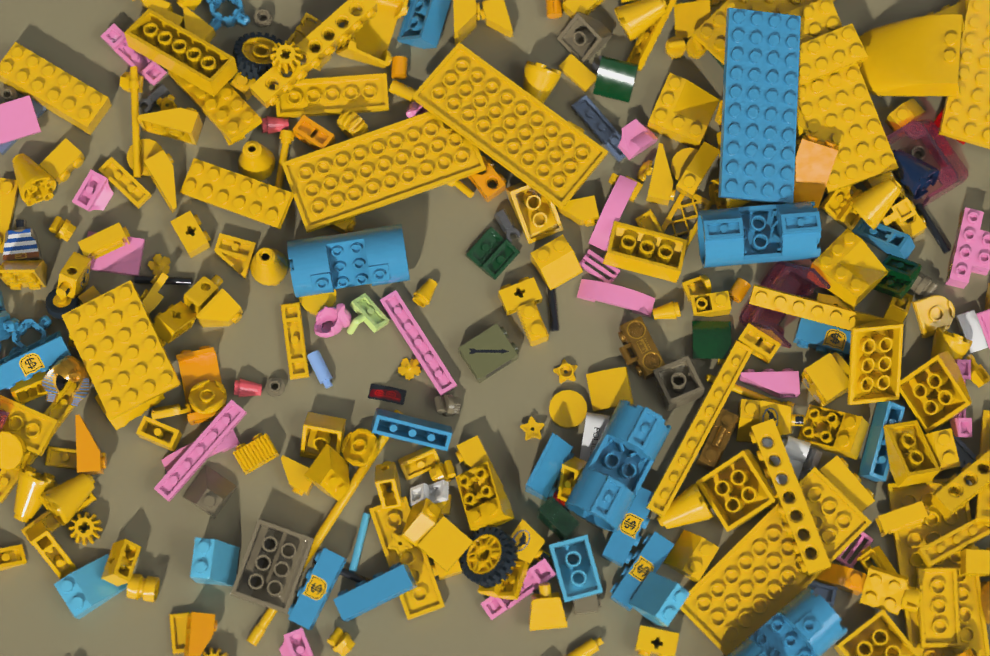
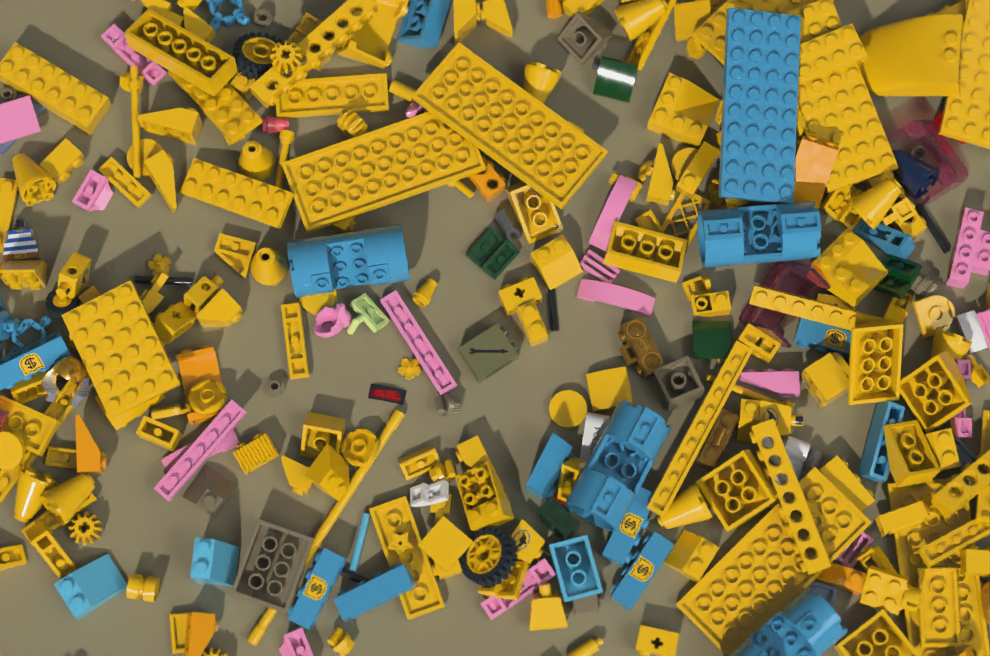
(62, 228): yellow piece -> none
(104, 241): yellow window -> none
(121, 562): yellow brick -> none
(123, 260): bright pink tile -> none
(160, 92): flat silver bar -> none
(163, 101): yellow plate -> none
(192, 244): yellow brick -> none
(246, 388): coral cone -> none
(313, 134): light orange brick -> none
(320, 368): light blue cylinder -> none
(386, 476): yellow torso -> none
(399, 68): light orange piece -> none
(411, 429): dark azure brick -> none
(420, 521): yellow slope -> none
(527, 429): yellow plate -> none
(560, 371): yellow plate -> none
(577, 72): yellow tile -> none
(581, 211): yellow slope -> none
(599, 126): sand blue tile -> none
(635, 139): bright pink slope -> none
(659, 599): medium azure slope -> none
(667, 311): yellow cone -> none
(675, 47): yellow piece -> none
(739, 290): light orange piece -> none
(834, 431): yellow slope -> none
(904, 114): yellow slope -> none

